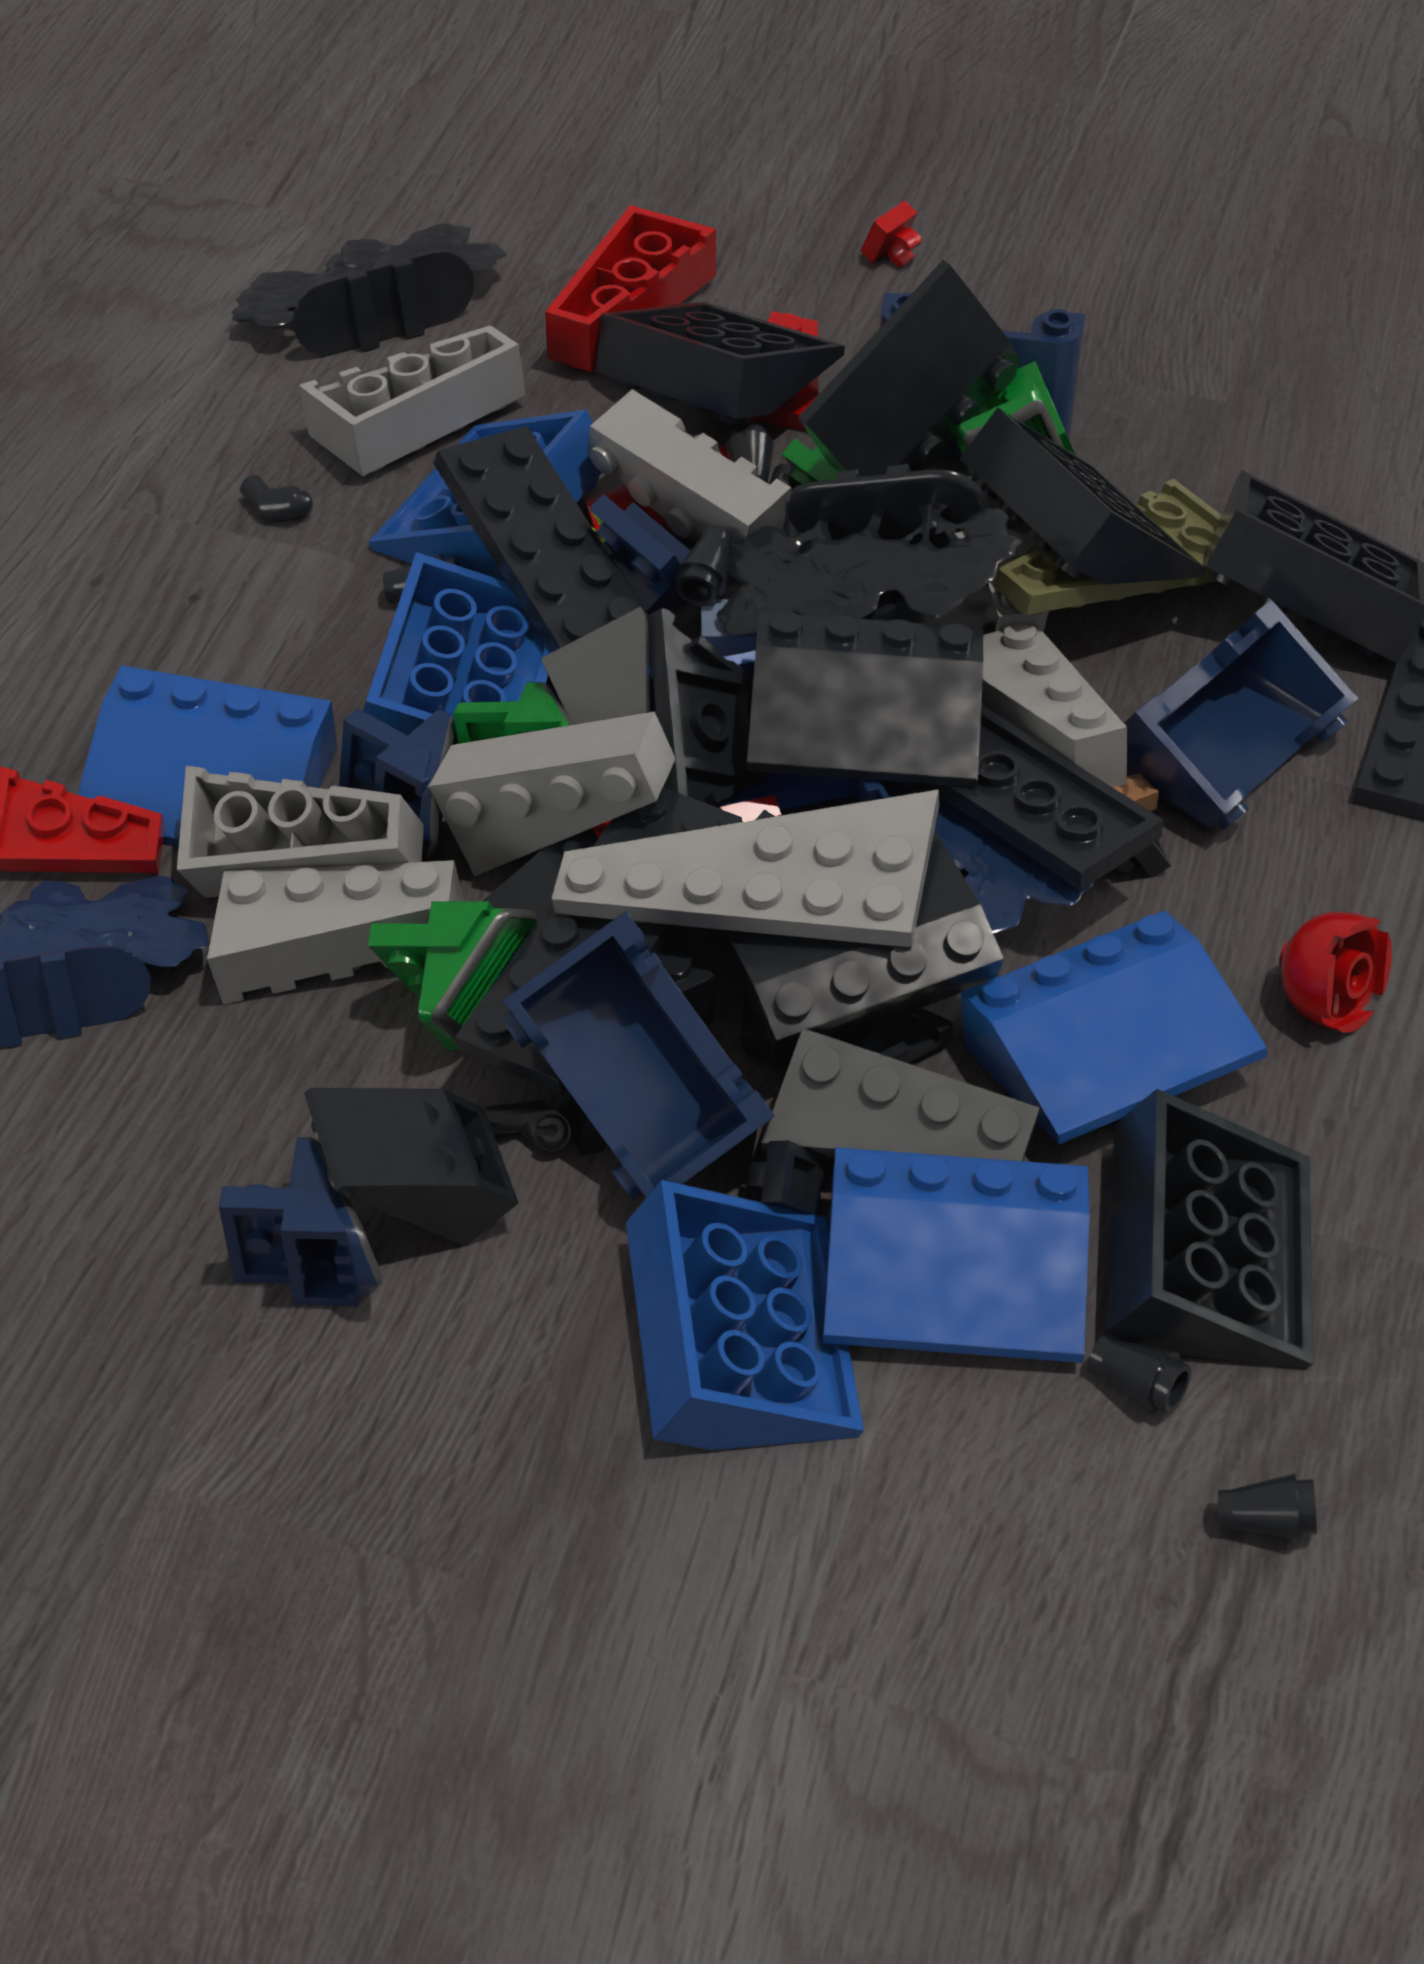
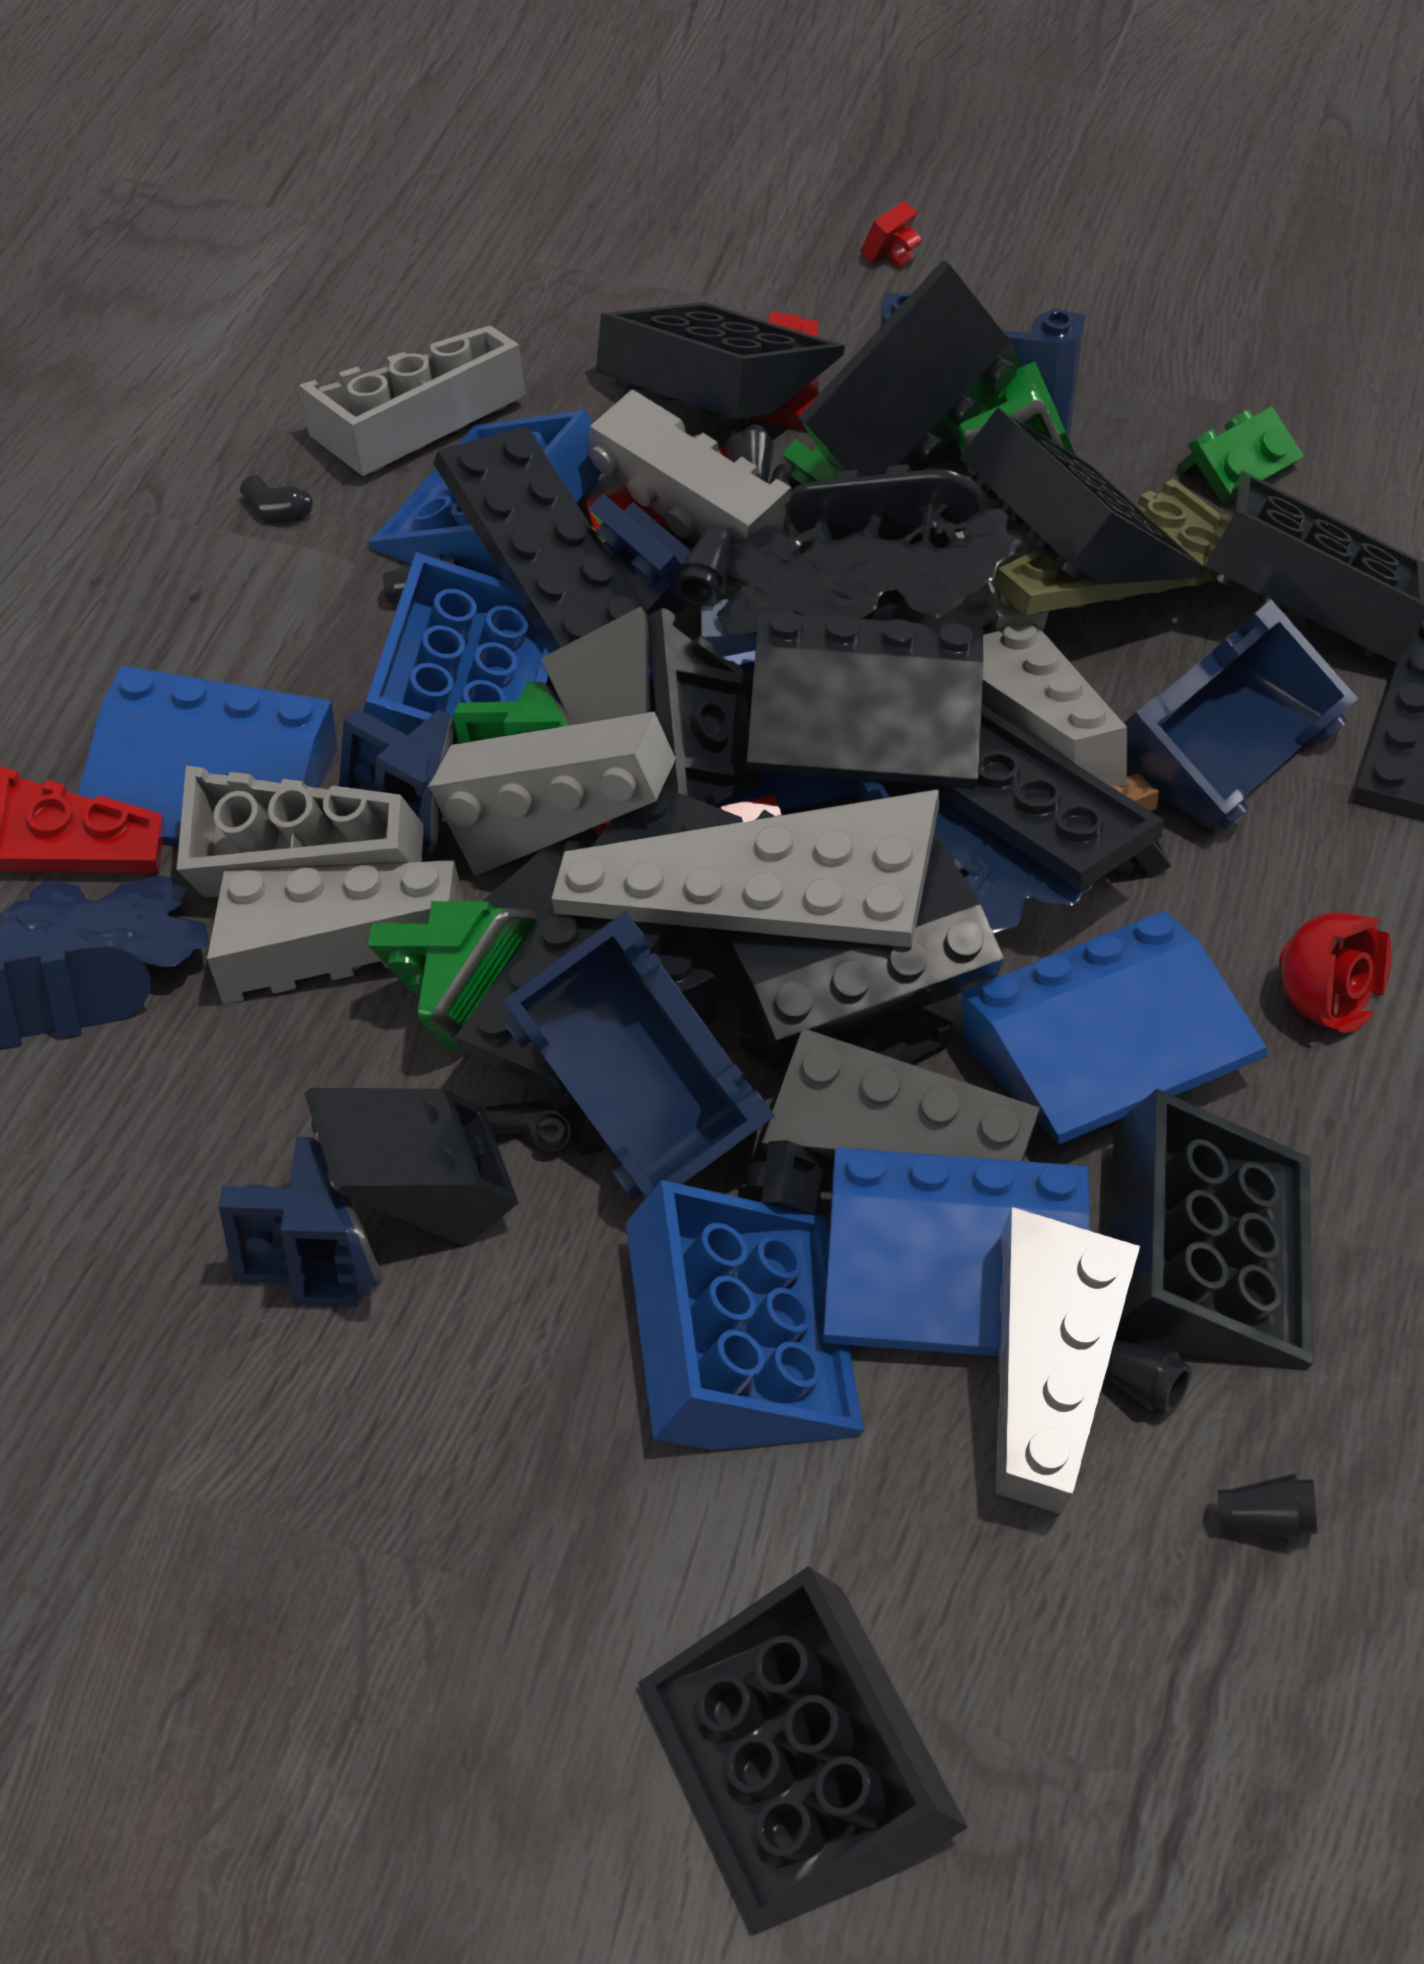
(372, 290): black plant -> none
(637, 265): red wedge -> none
(800, 1752): none -> black slope
(1057, 1335): none -> wedge
(1250, 444): none -> green bracket

